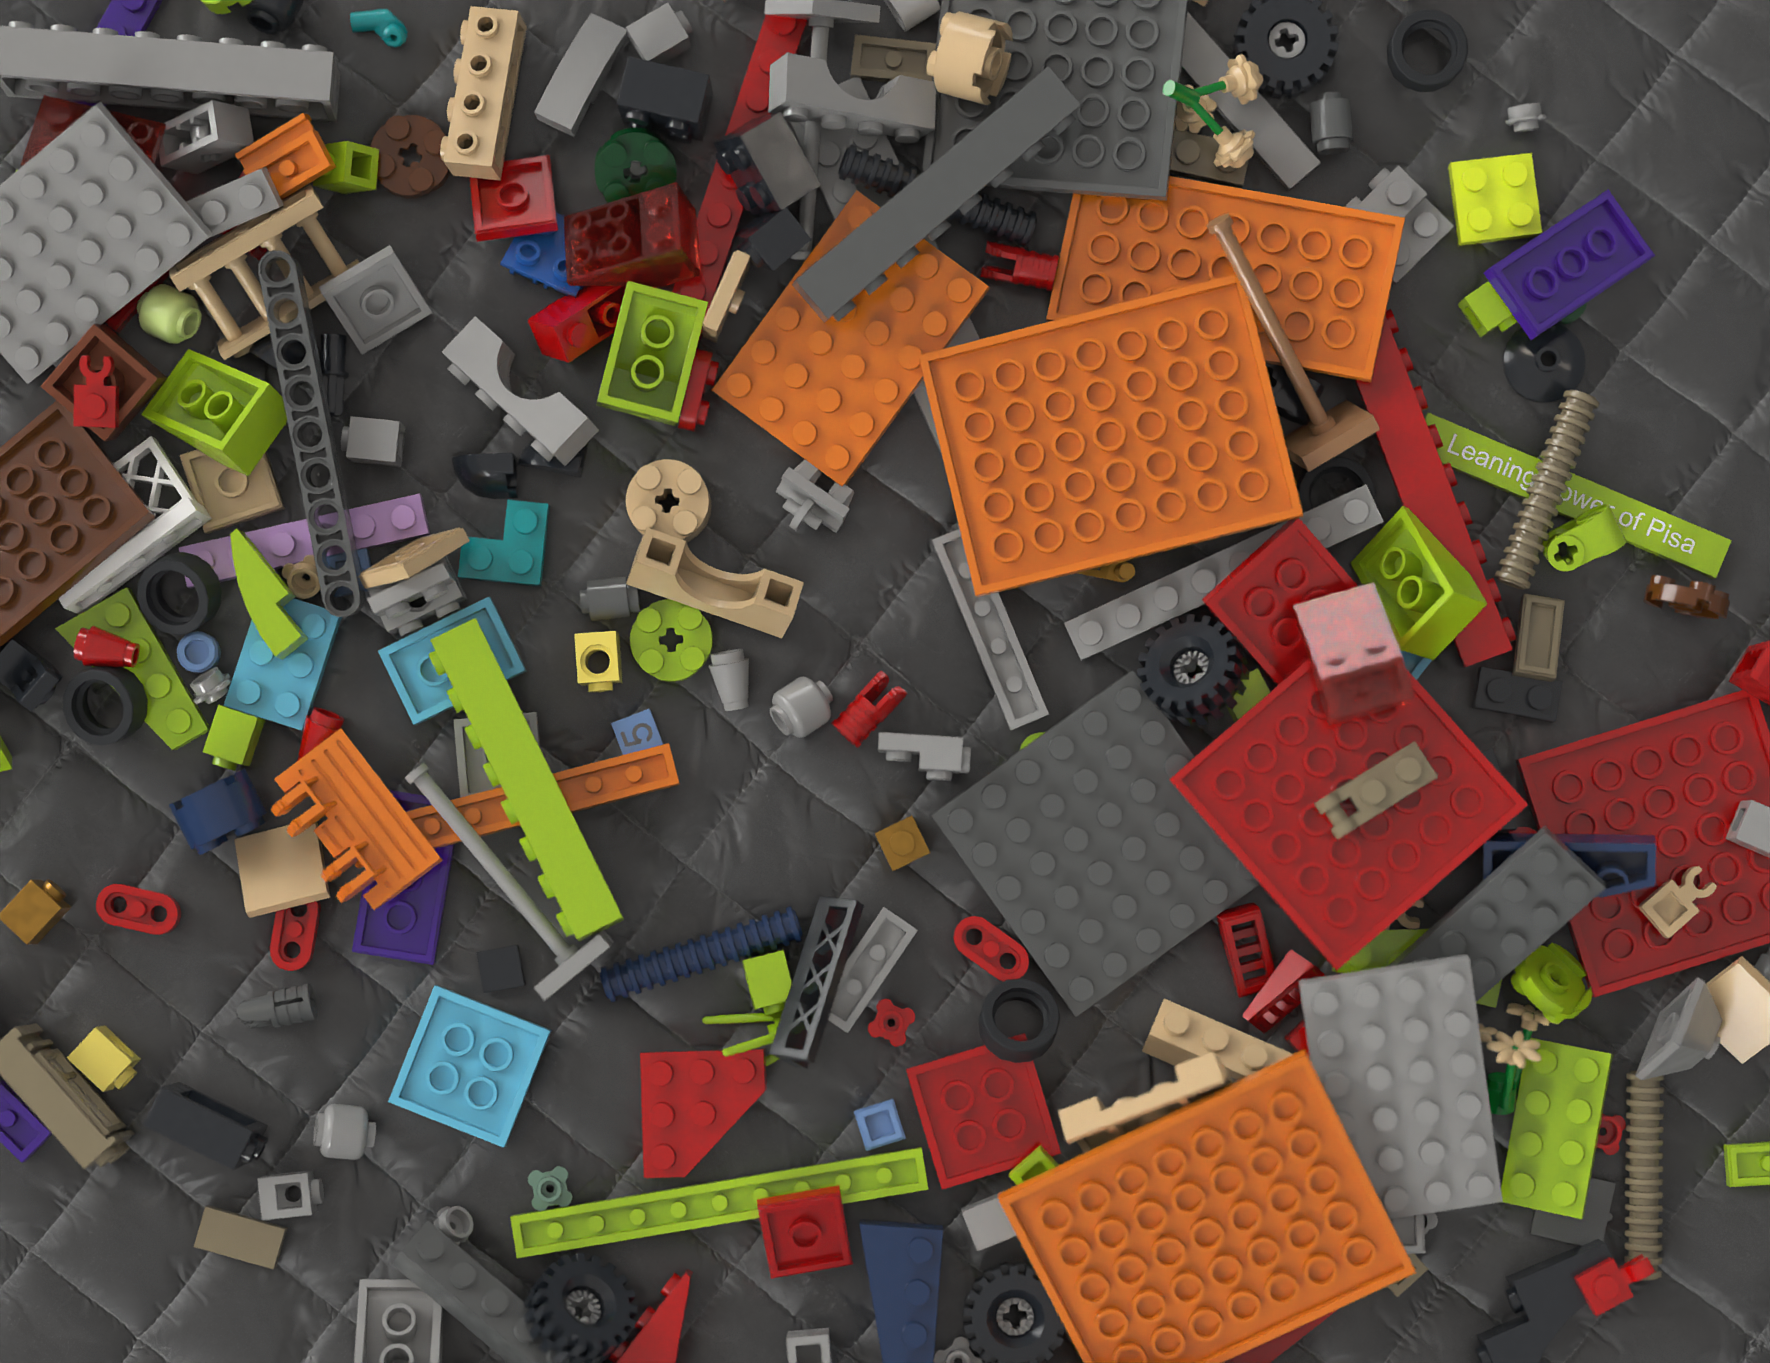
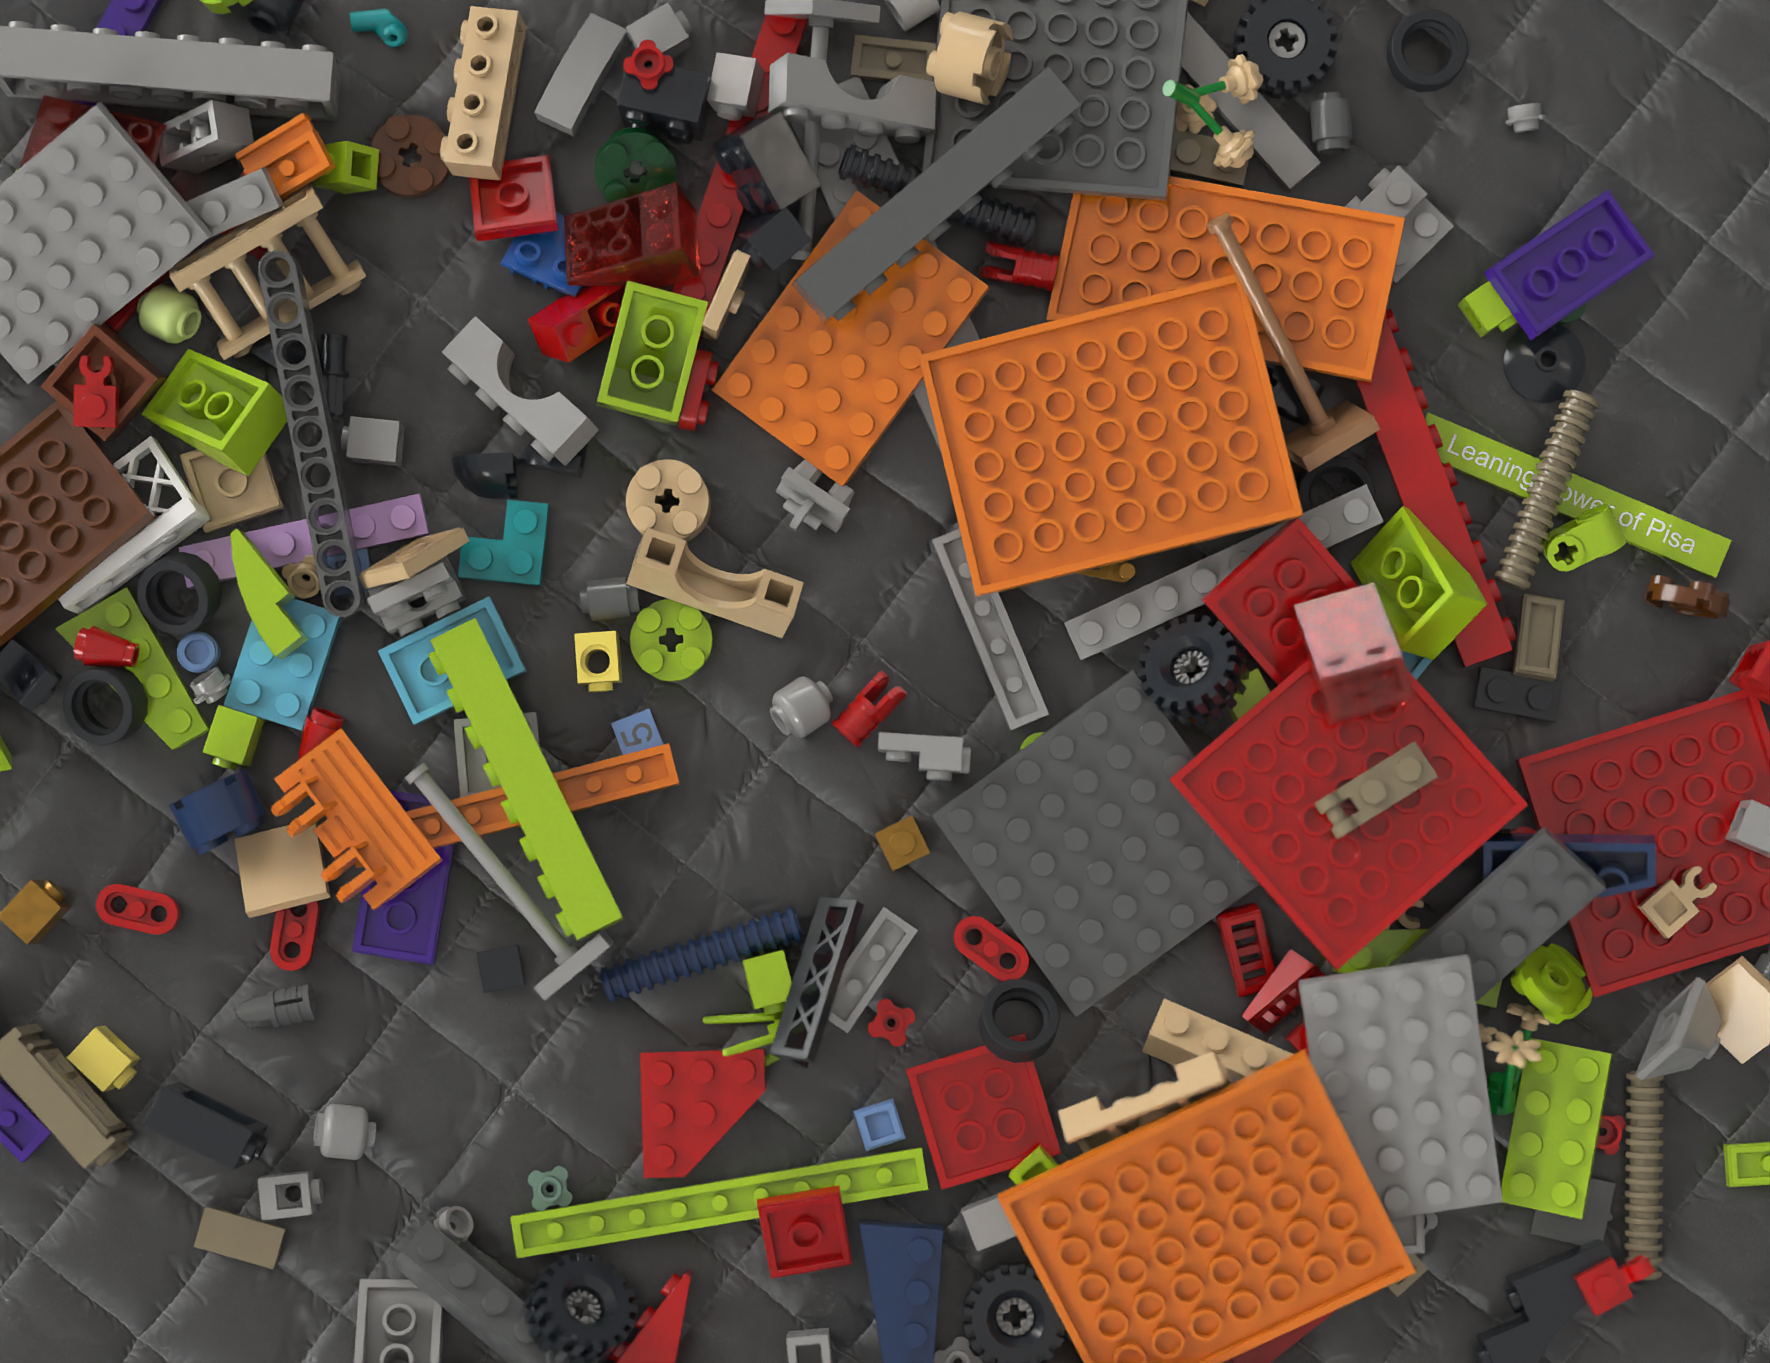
(375, 299): light grey plate -> none
(469, 1066): medium azure plate -> none
(648, 52): none -> red plate
(731, 678): light grey cone -> none
(735, 86): none -> light grey brick
(1495, 199): neon yellow plate -> none

